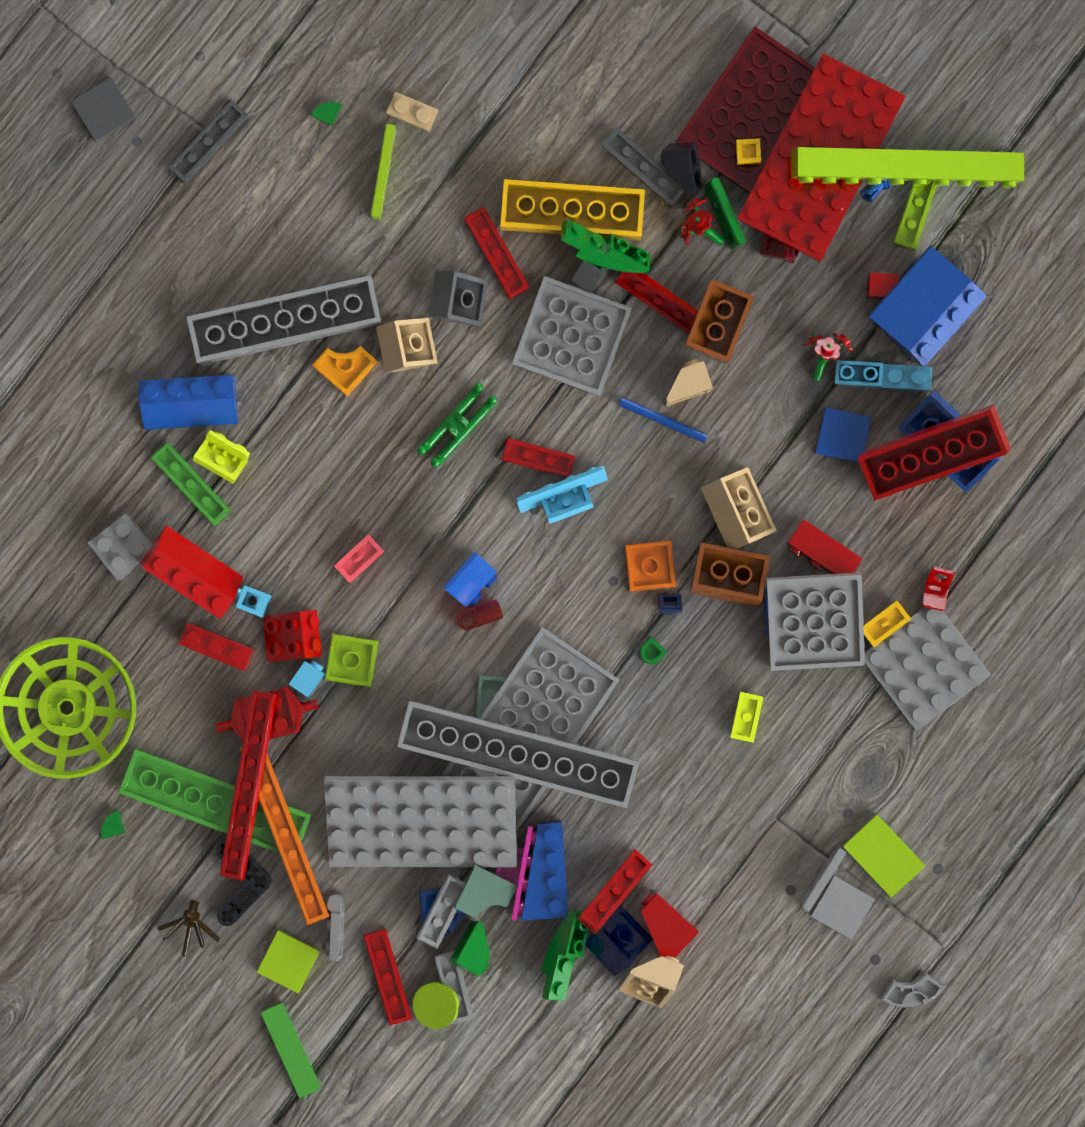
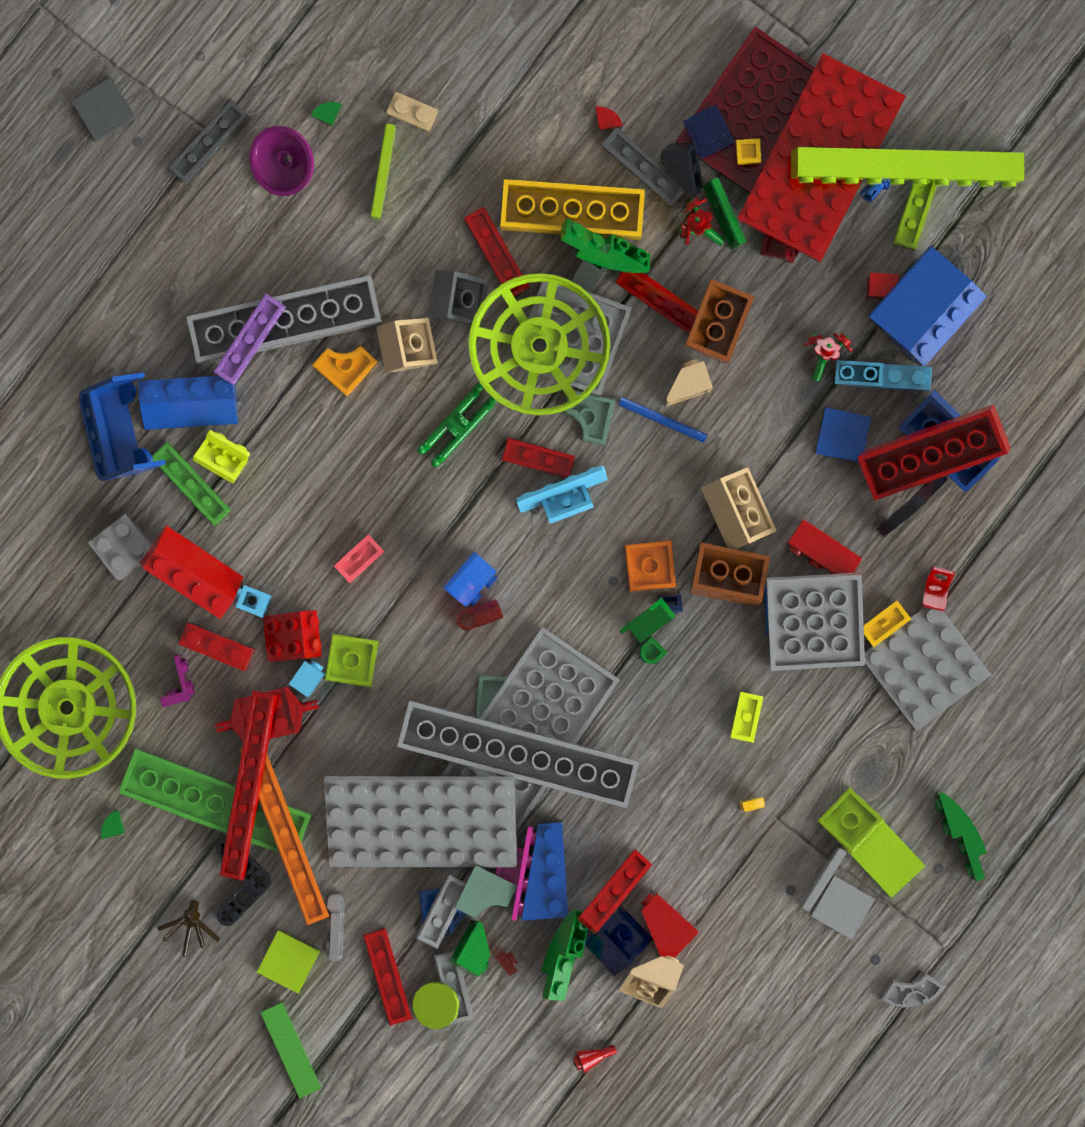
(111, 428): none -> blue windscreen
(174, 696): none -> magenta bracket
(249, 339): none -> medium lavender tile
(270, 161): none -> magenta dish
(507, 961): none -> clear red plate
(544, 329): none -> lime dish
(588, 1059): none -> red cone
(594, 417): none -> sand green tile
(607, 119): none -> red tile
(649, 620): none -> green panel
(708, 131): none -> clear blue piece
(752, 804): none -> yellow tile
(850, 820): none -> lime tile
(911, 506): none -> black beam
(959, 825): none -> green slope

